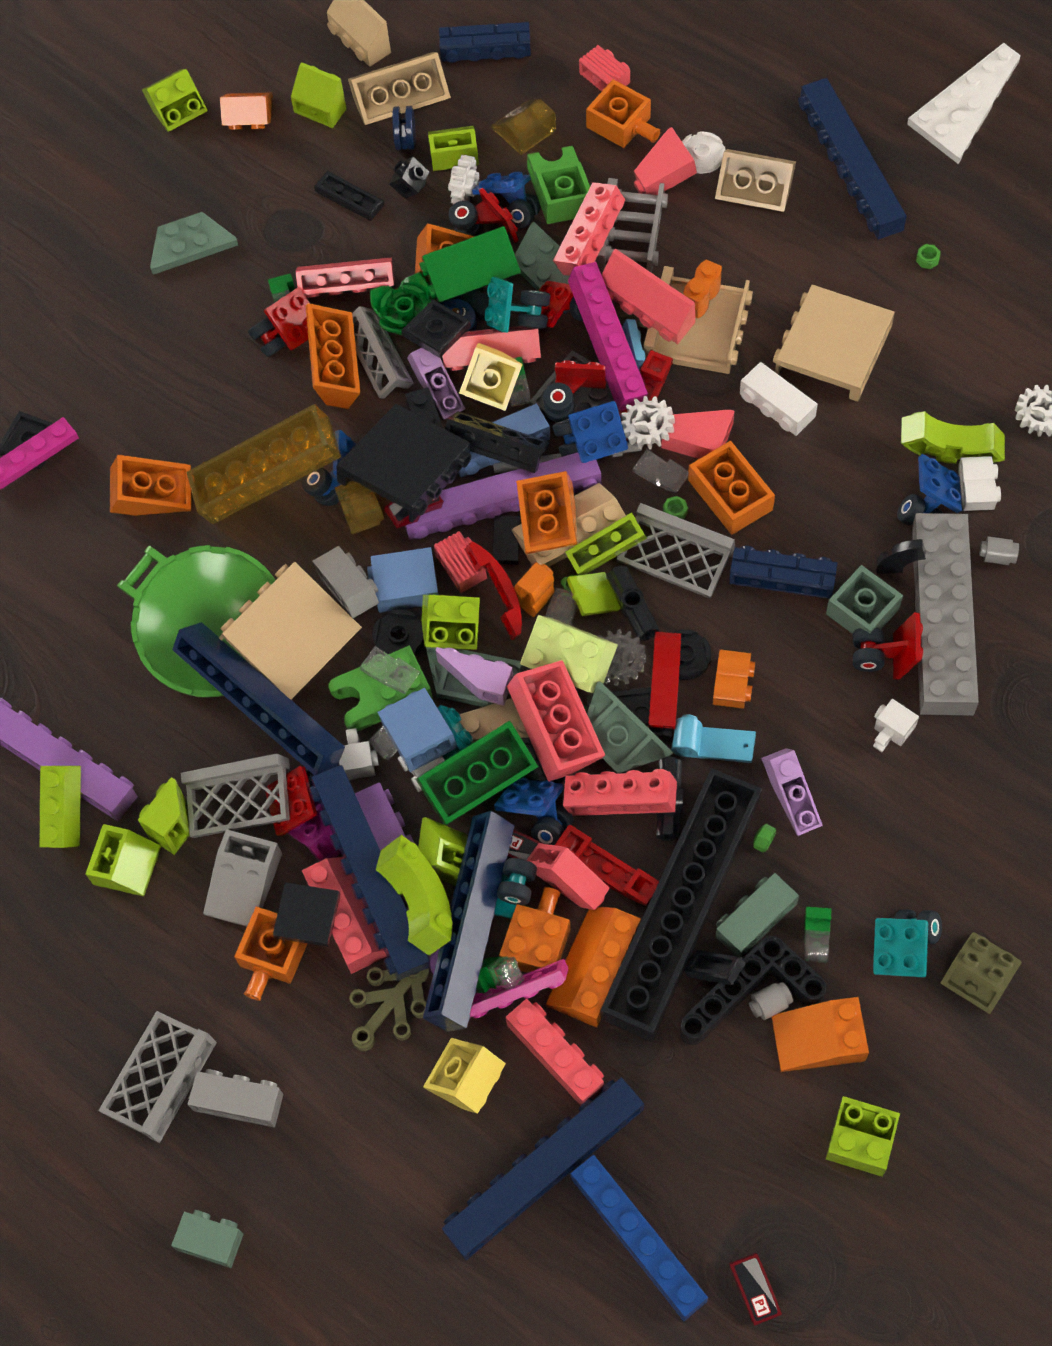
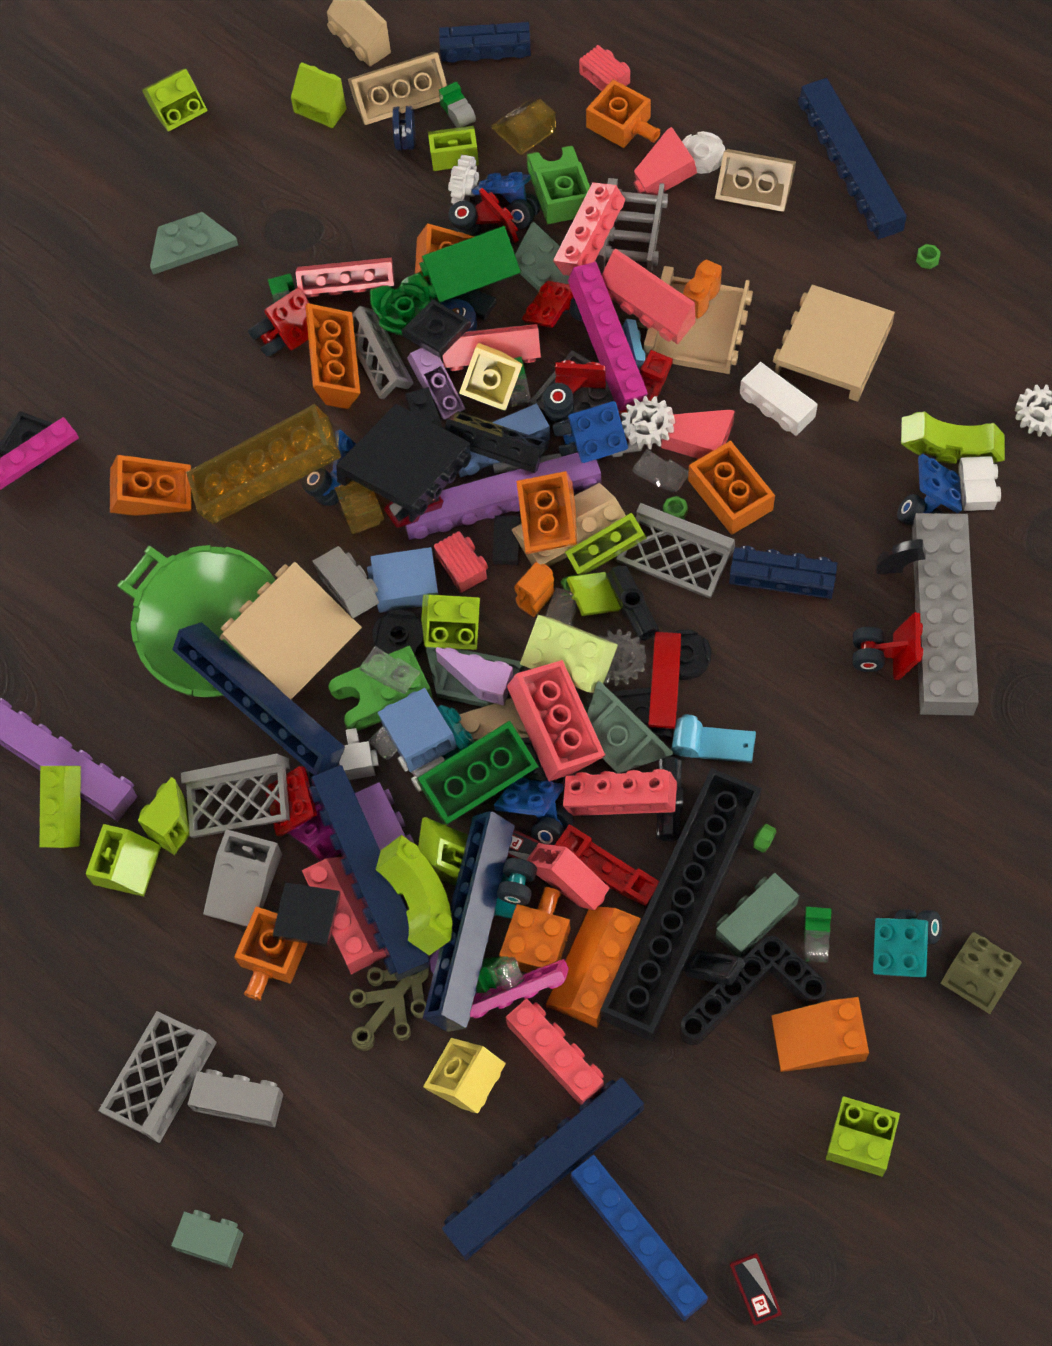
(246, 109): slope -> none
(349, 195): black tile -> none
(409, 177): black brick -> none
(456, 105): none -> leg
(483, 559): red slope -> none
(499, 307): teal plate -> none
(732, 679): orange brick -> none
(770, 1000): light grey brick -> none
(792, 790): lavender slope -> none
(864, 602): sand green brick -> none
(894, 724): white brick -> none
(961, 108): white wing -> none
(999, 550): light grey brick -> none

